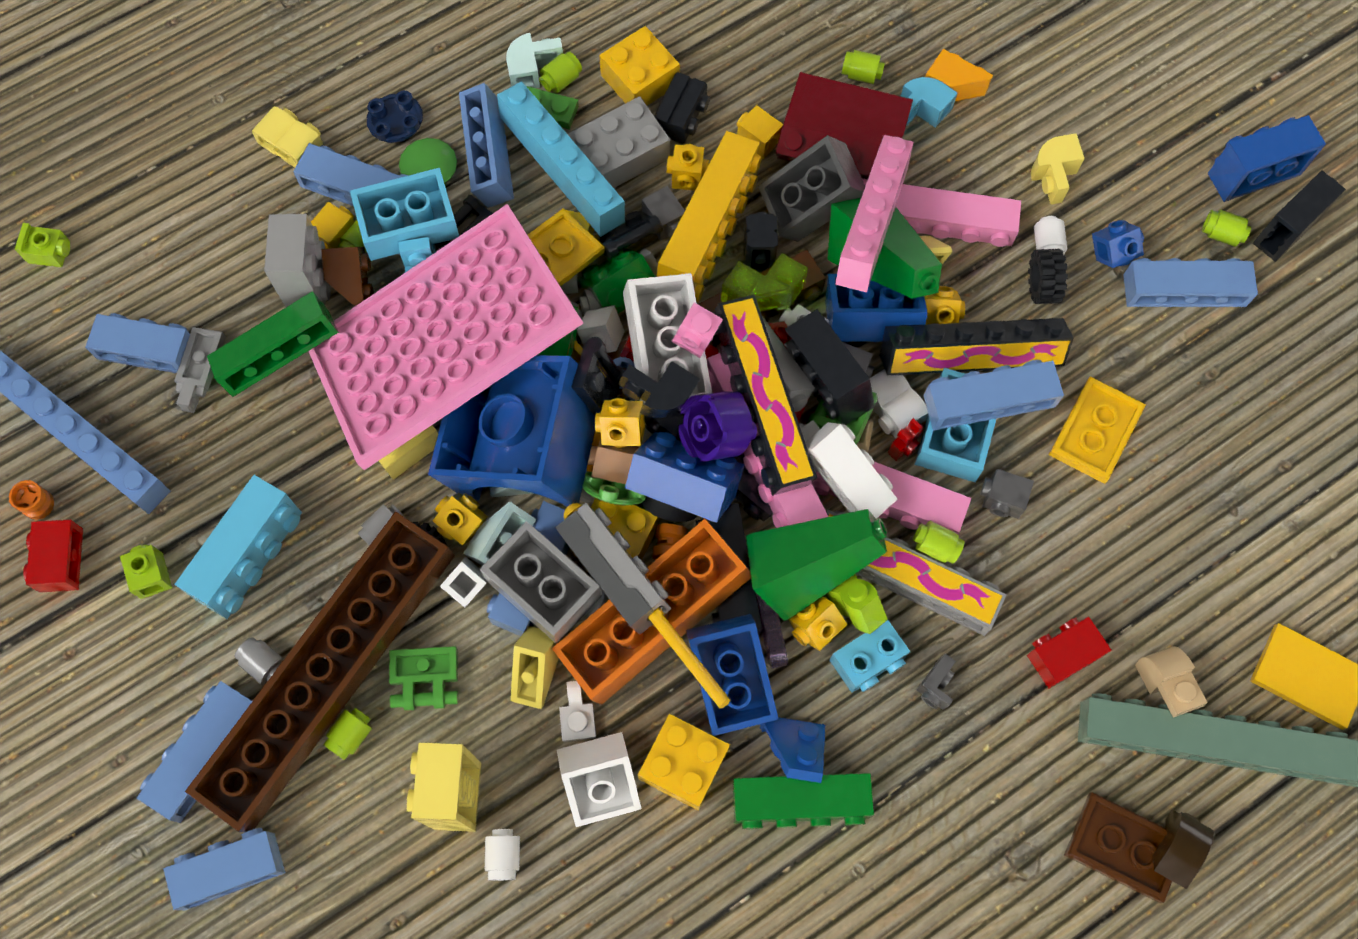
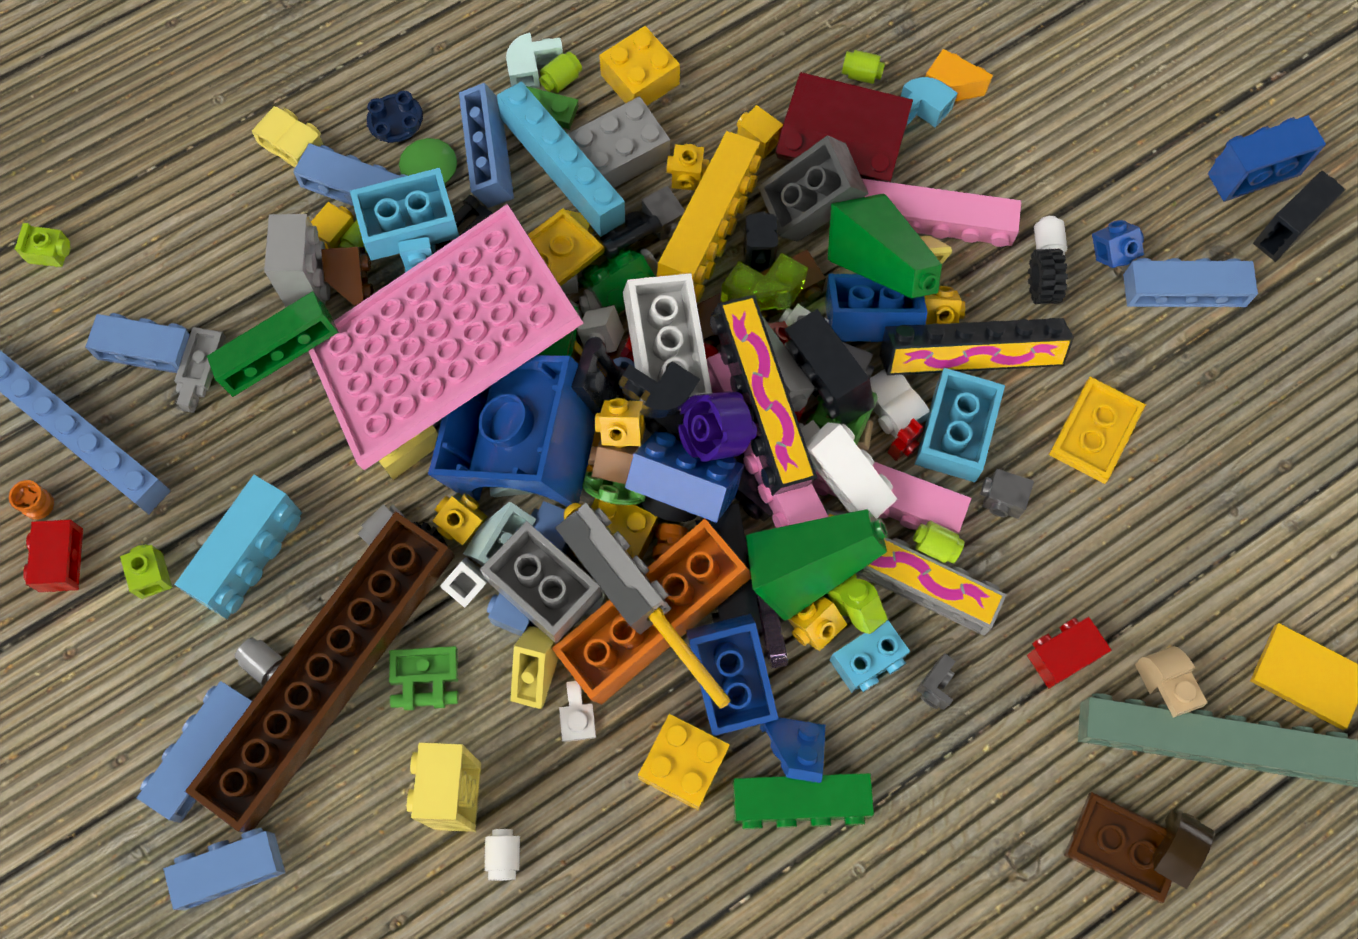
(348, 733): lime brick -> none
(598, 779): white slope -> none
(681, 107): black brick -> none
(697, 330): bright pink brick -> none
(874, 214): bright pink brick -> none
(993, 394): medium blue brick -> none
(1054, 162): light yellow brick -> none
(1226, 227): lime brick -> none

